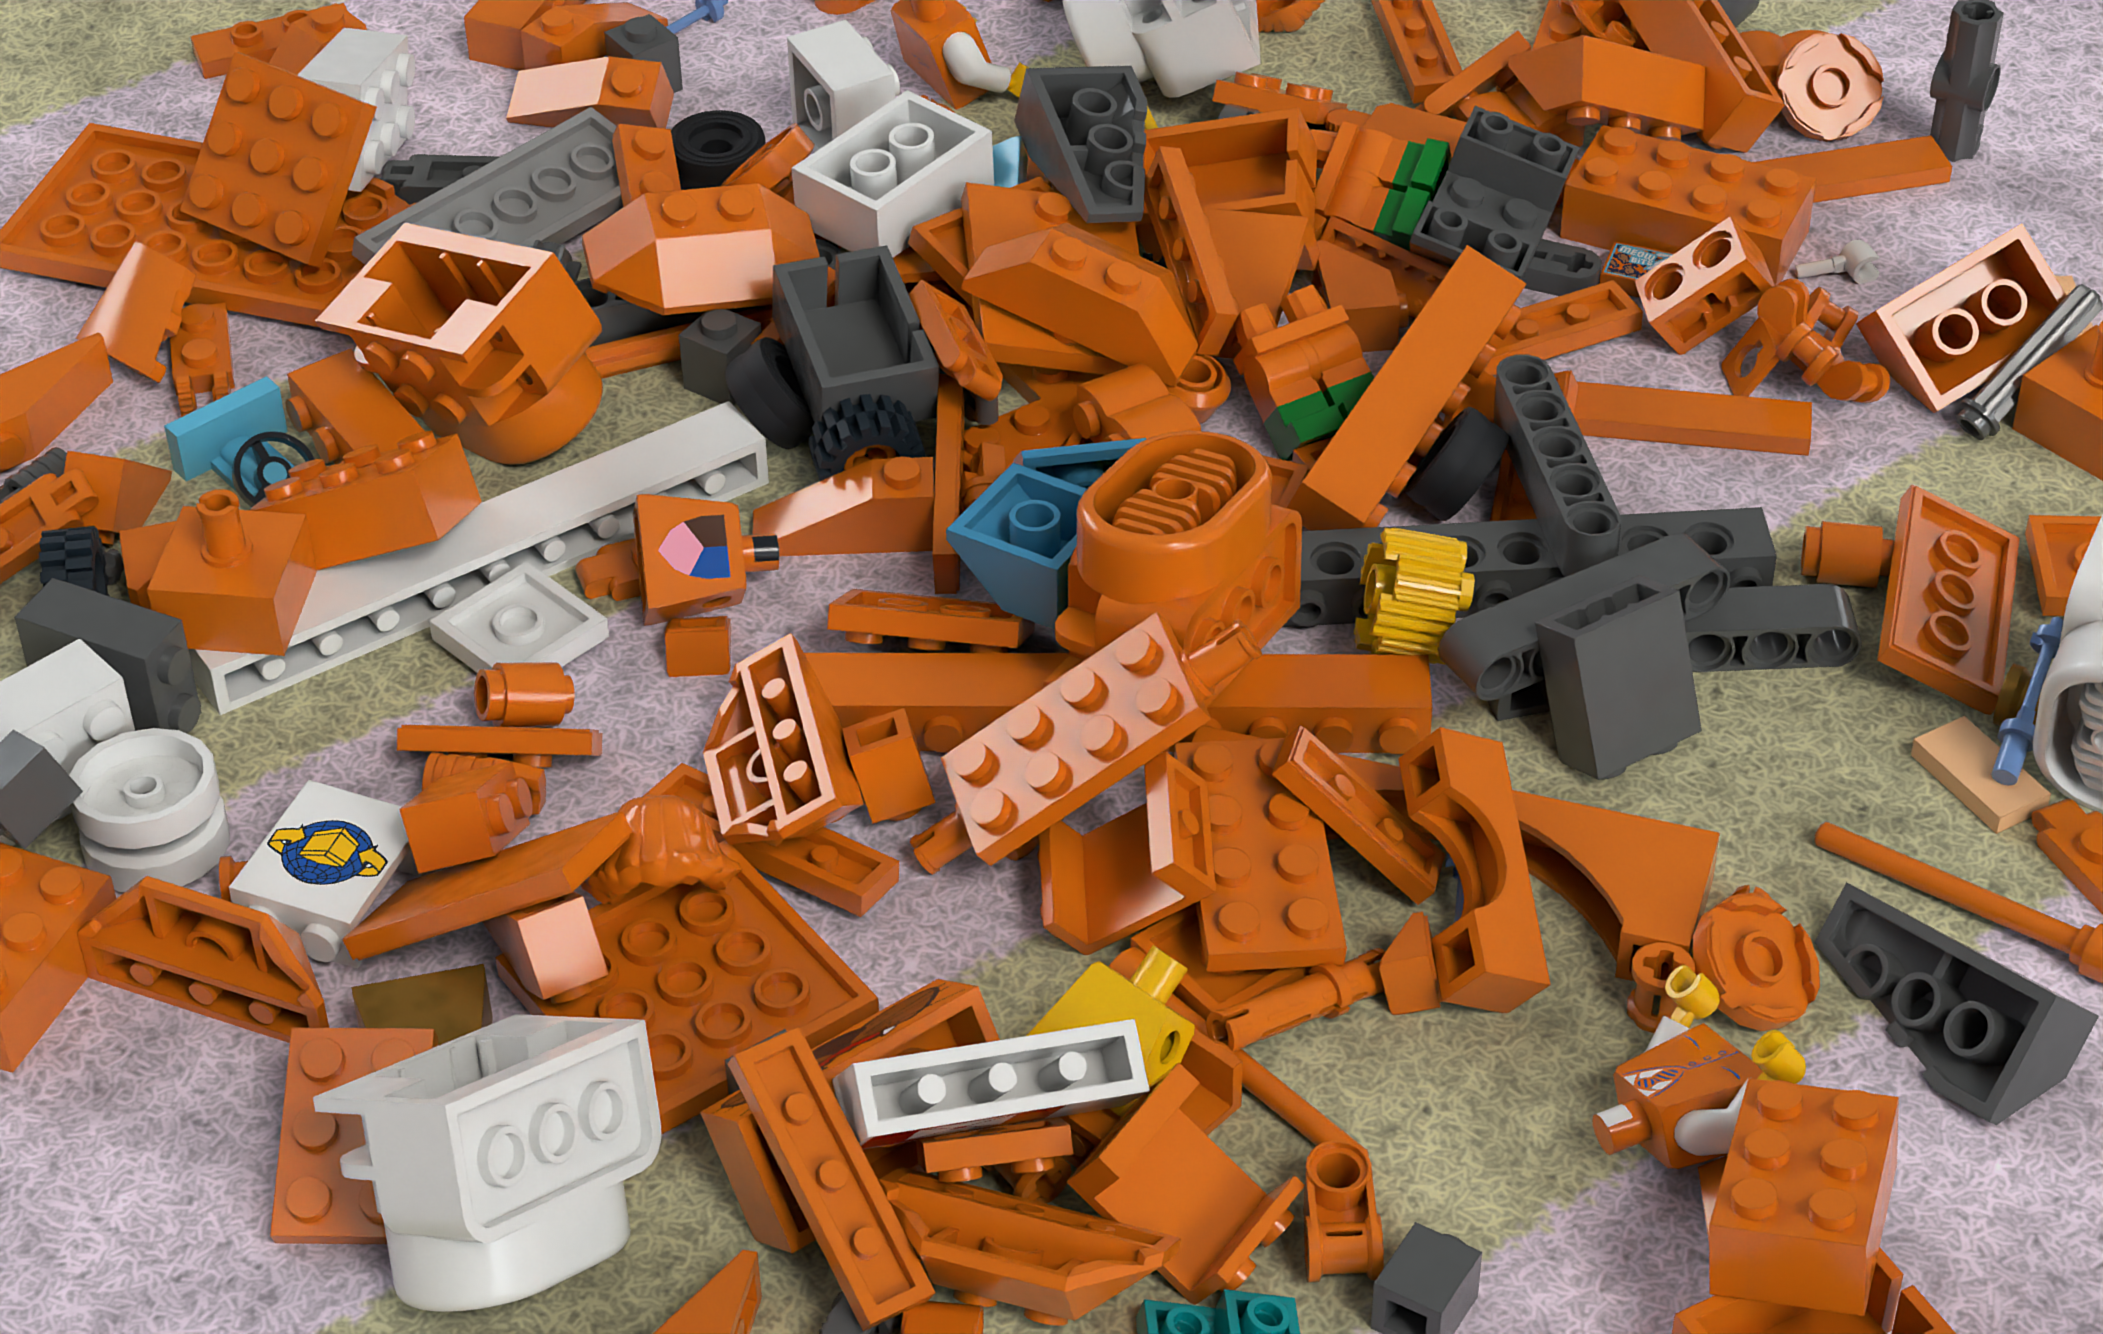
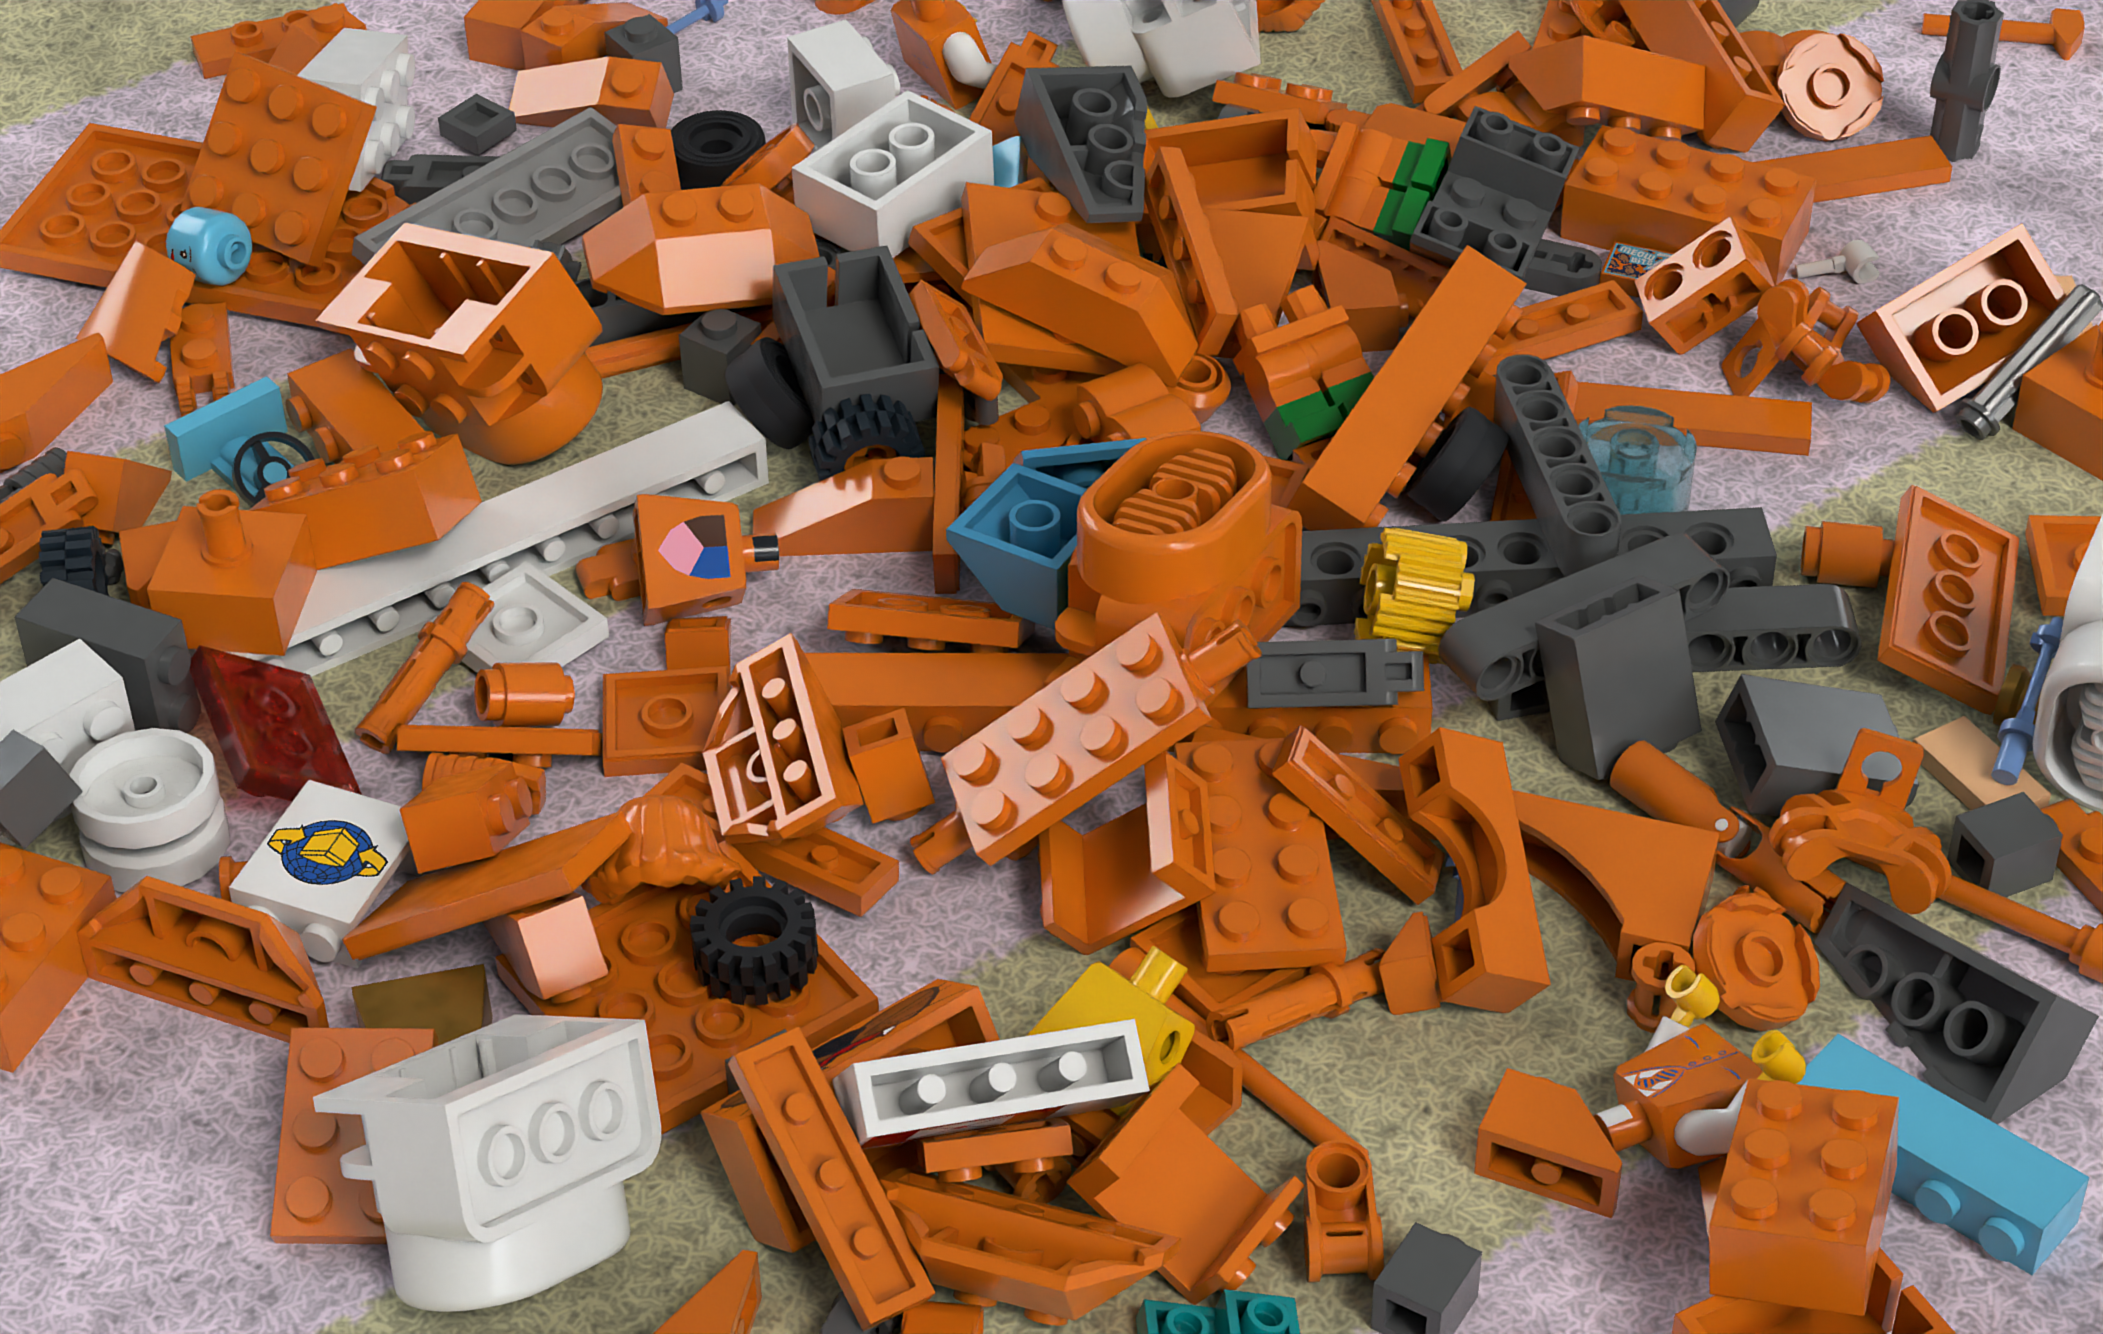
(210, 245): none -> medium azure head
(269, 725): none -> clear red plate
(438, 648): none -> orange pin
(477, 124): none -> dark grey plate
(660, 718): none -> orange tile
(757, 968): none -> black tyre
(1001, 96): none -> orange hinge
(1332, 674): none -> dark grey hinge
(1547, 1144): none -> orange slope
(1642, 459): none -> clear light blue brick
(1679, 797): none -> orange piece
(1797, 739): none -> dark grey brick
(1866, 826): none -> orange piece
(1962, 1164): none -> medium azure brick
(2005, 846): none -> dark grey brick
(2062, 32): none -> orange piece

